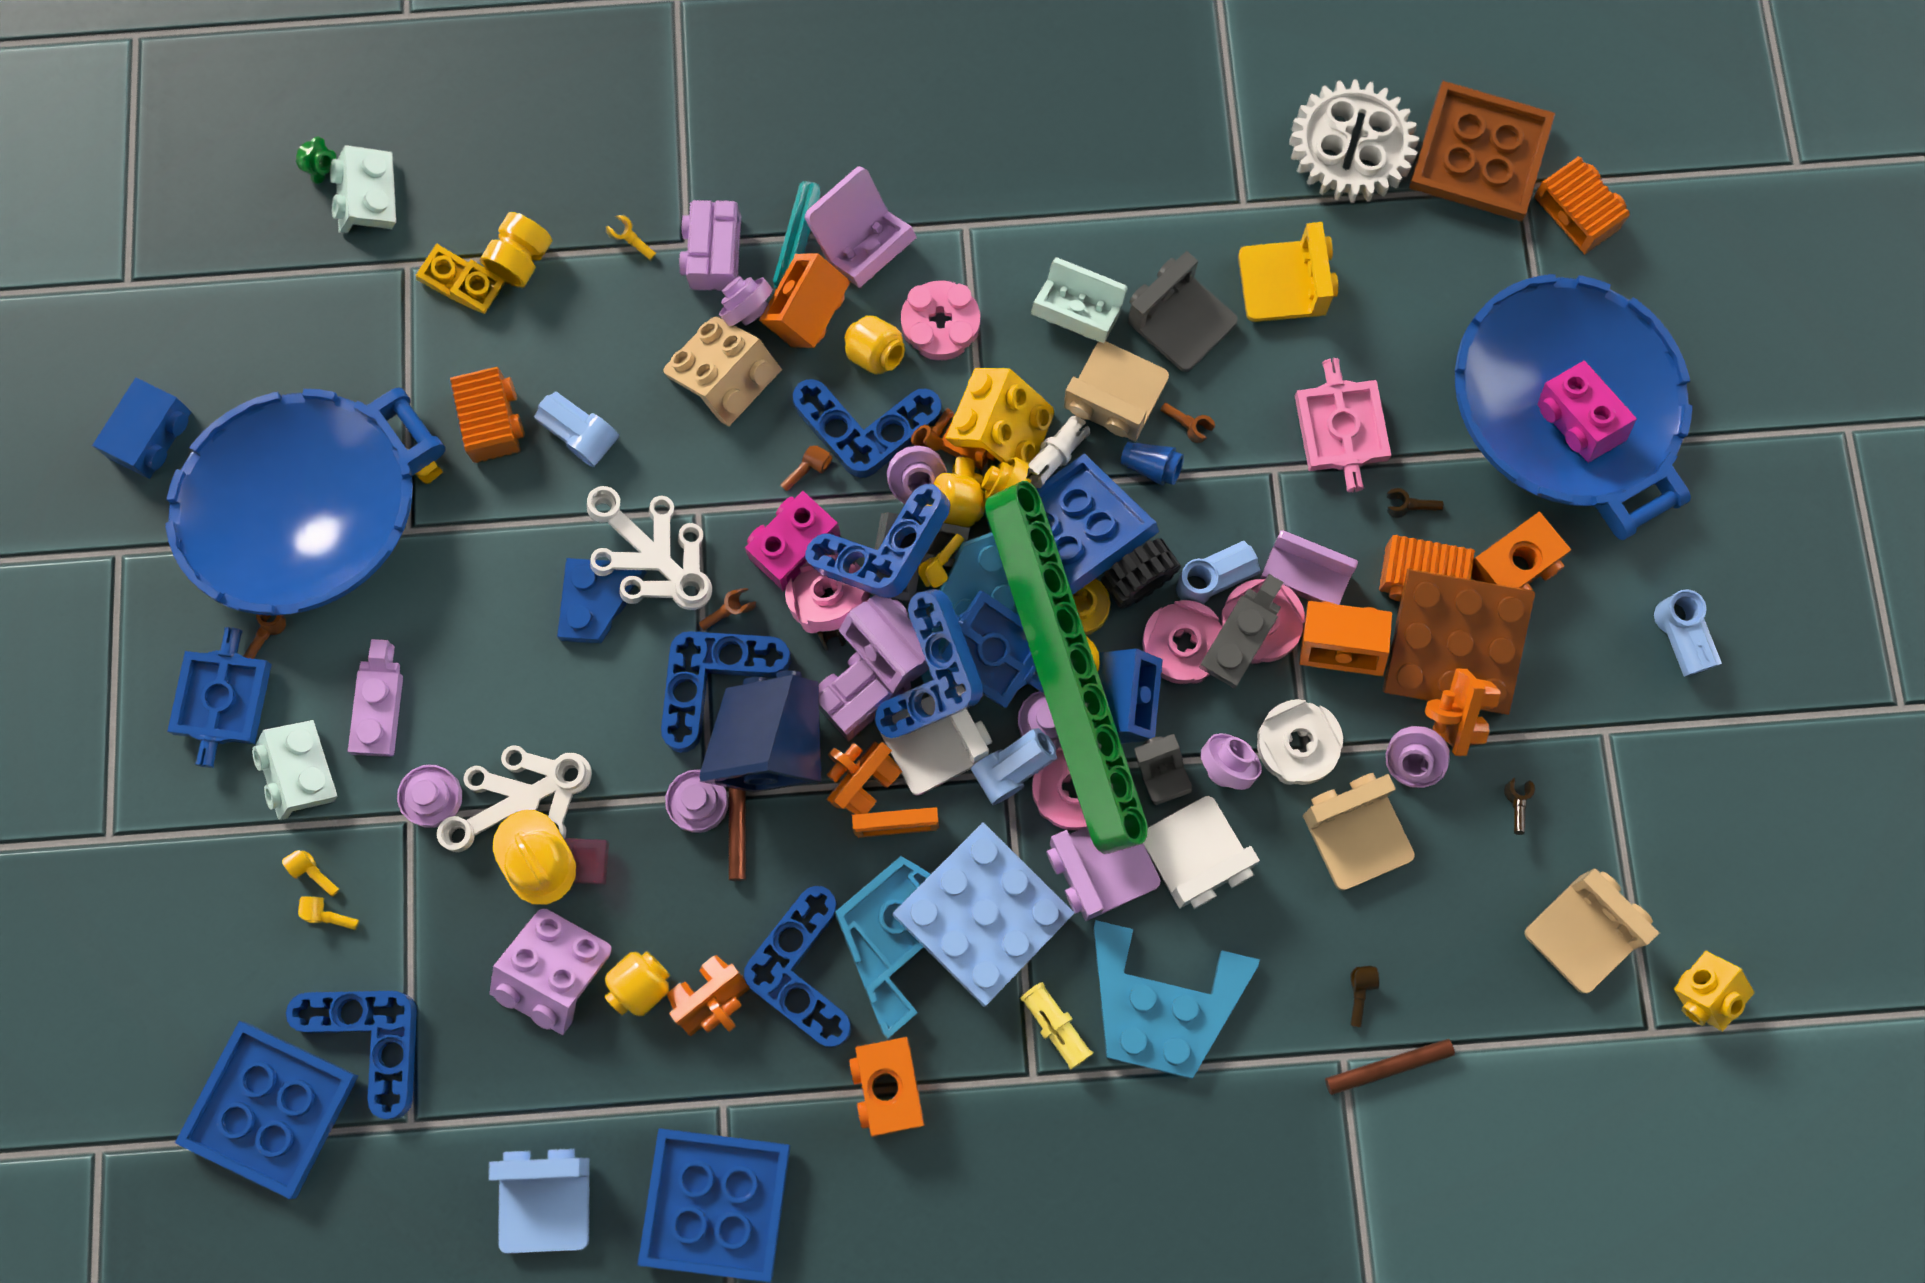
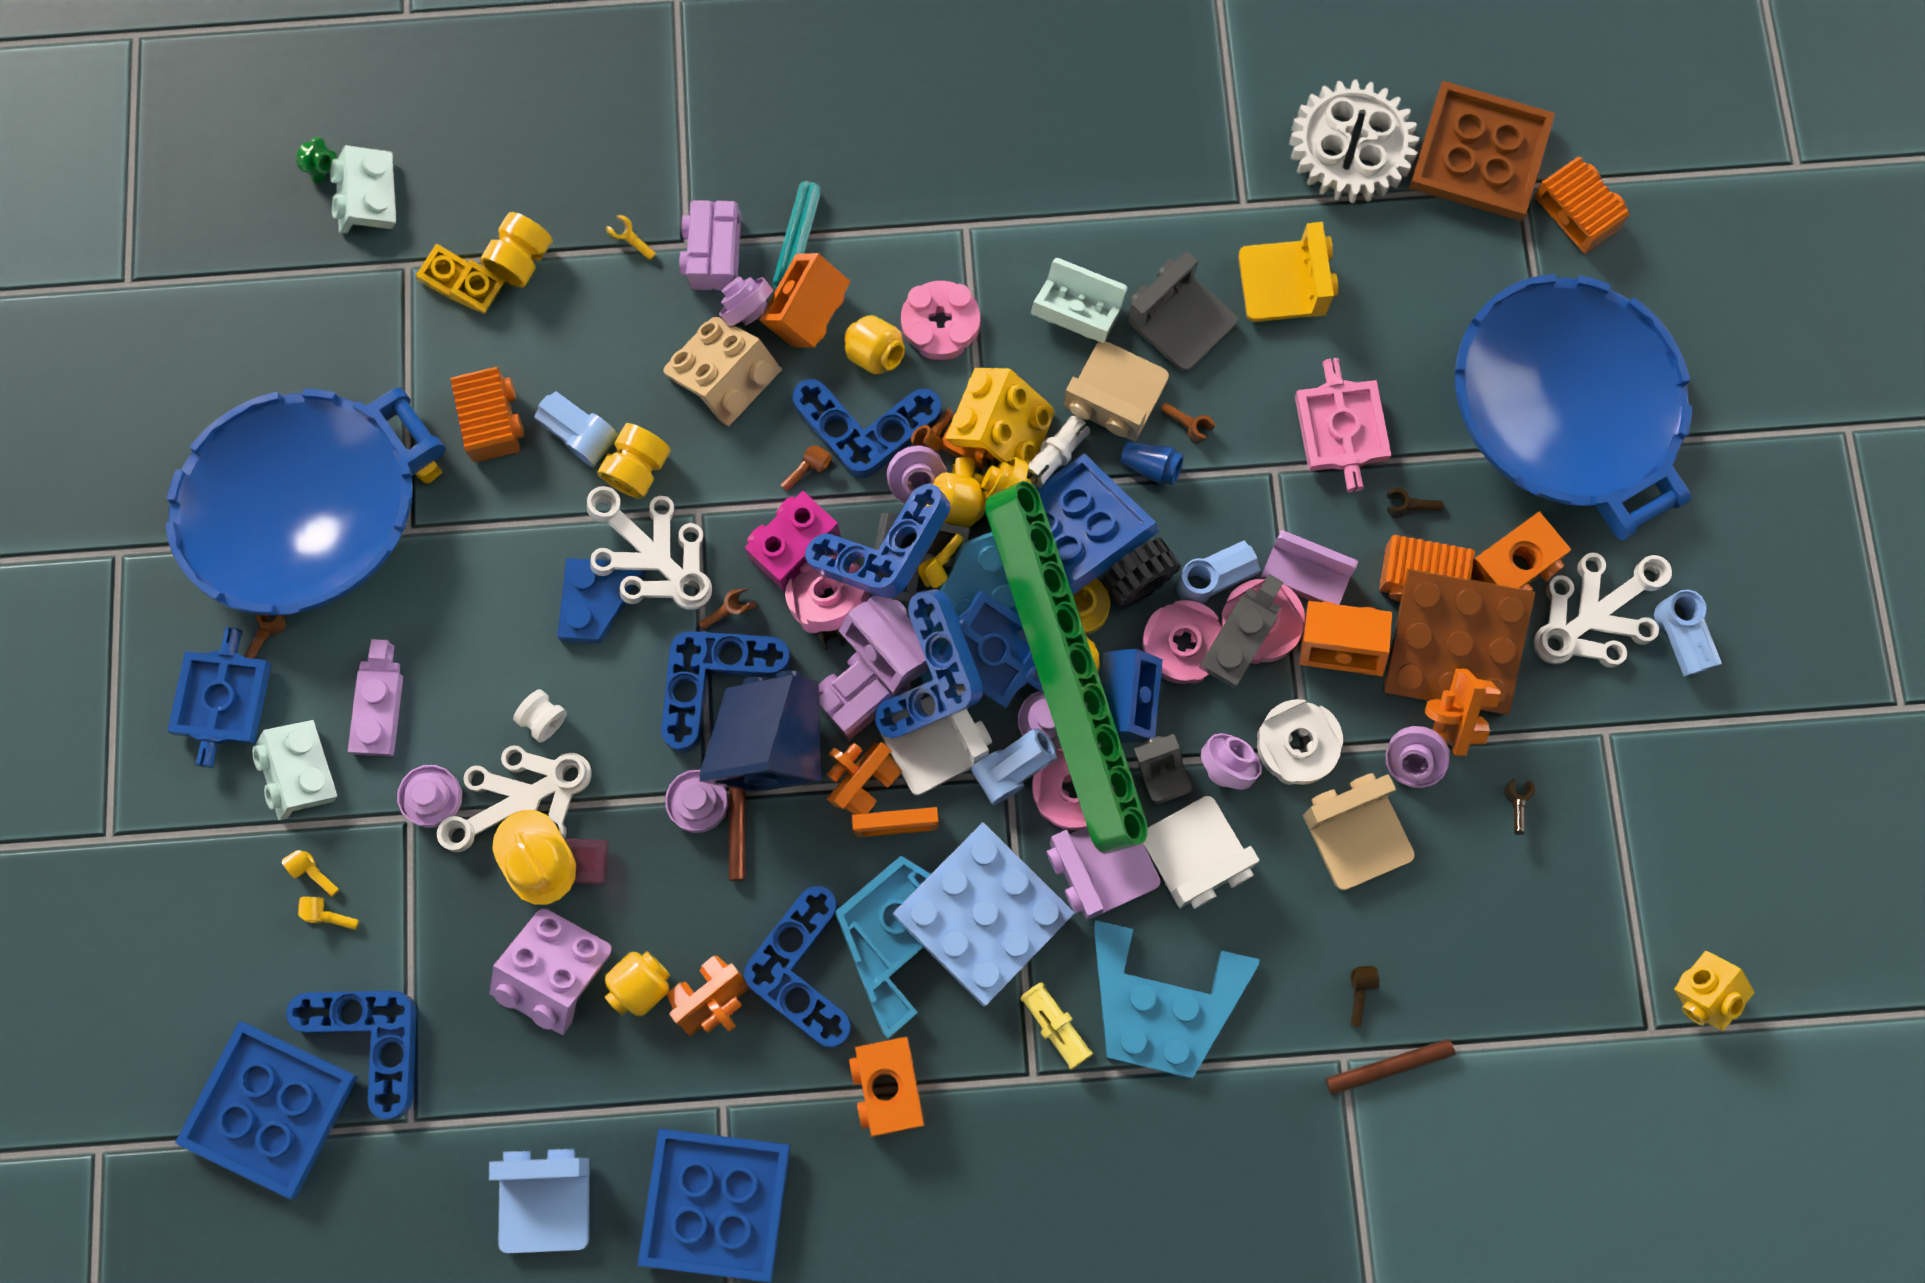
(142, 428): blue brick -> none
(540, 715): none -> white wheel
(636, 457): none -> yellow wheel
(857, 228): lavender bracket -> none
(1586, 411): dark pink brick -> none
(1590, 930): tan bracket -> none
(1596, 615): none -> white plant

